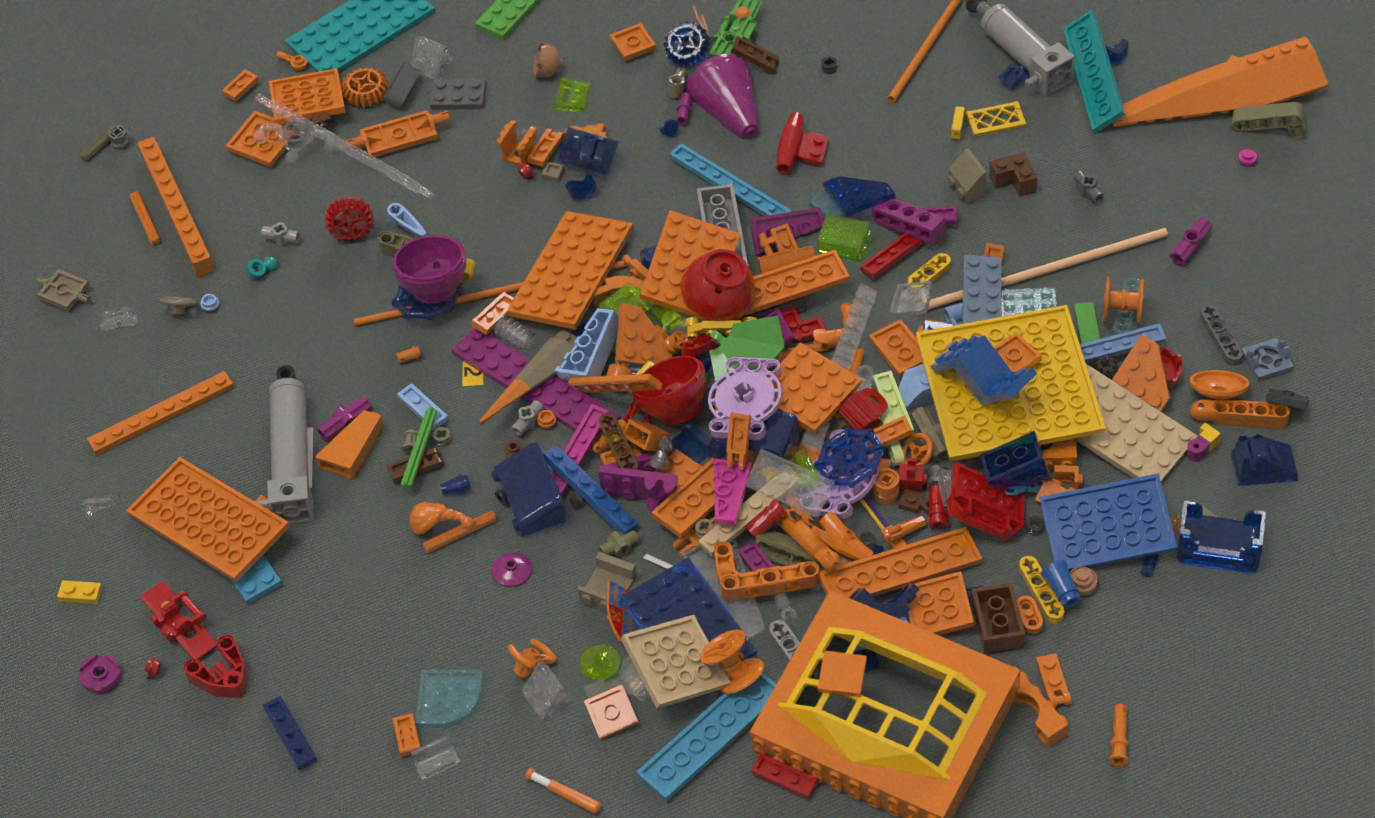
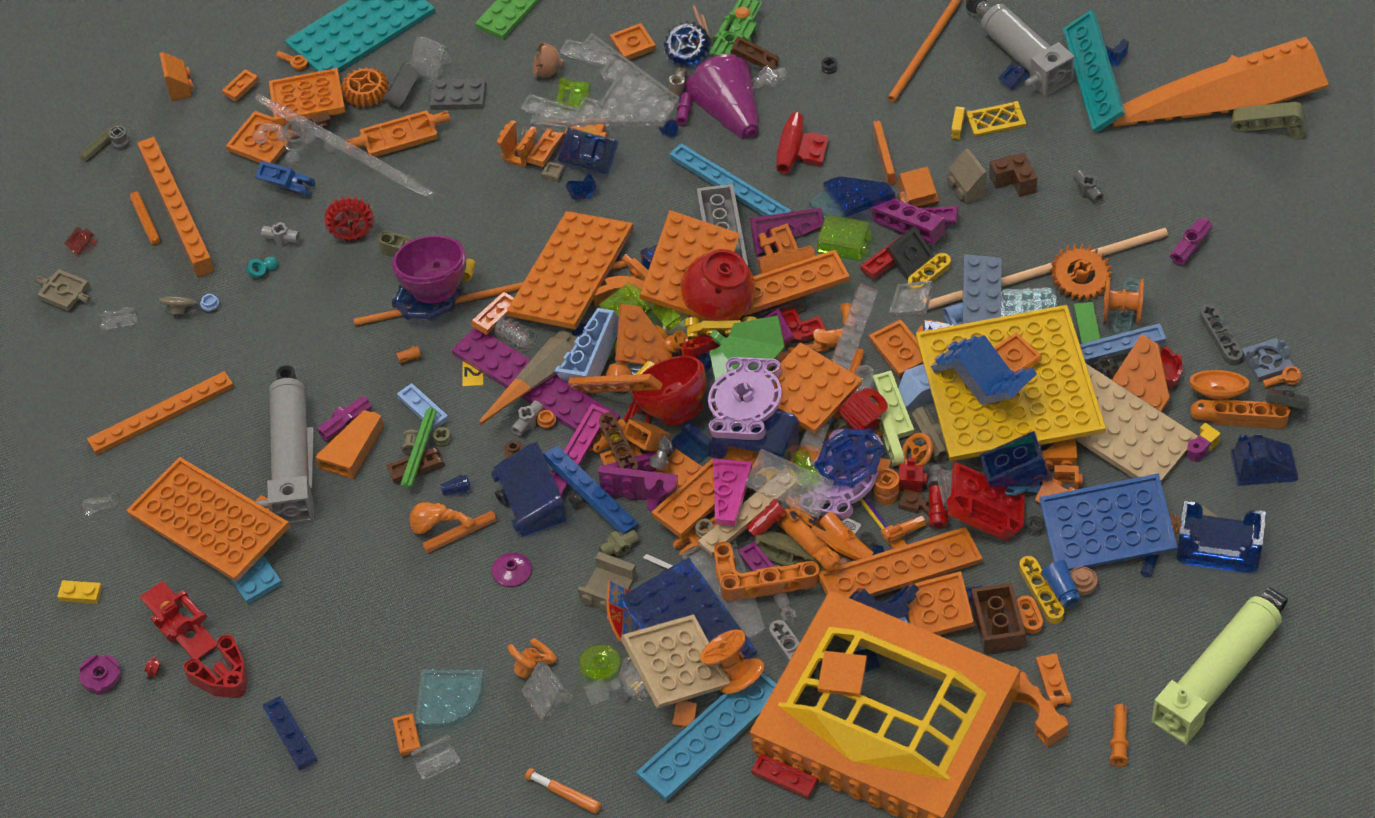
(79, 239): none -> clear red bracket
(176, 77): none -> orange slope
(284, 178): none -> blue plate
(402, 217): light blue piece -> none
(525, 170): red plate -> none
(611, 712): plate -> none
(630, 100): none -> clear wing
(684, 713): none -> orange slope
(738, 438): orange hinge -> none
(769, 77): none -> clear axle
(852, 525): none -> white sticker
(884, 153): none -> orange tile
(894, 431): orange plate -> none
(910, 252): none -> pearl dark grey plate
(917, 188): none -> orange plate
(994, 250): orange plate -> none
(1086, 263): none -> orange gear
(1183, 705): none -> yellowish green piece
(1247, 157): dark pink plate -> none
(1290, 375): none -> orange plate

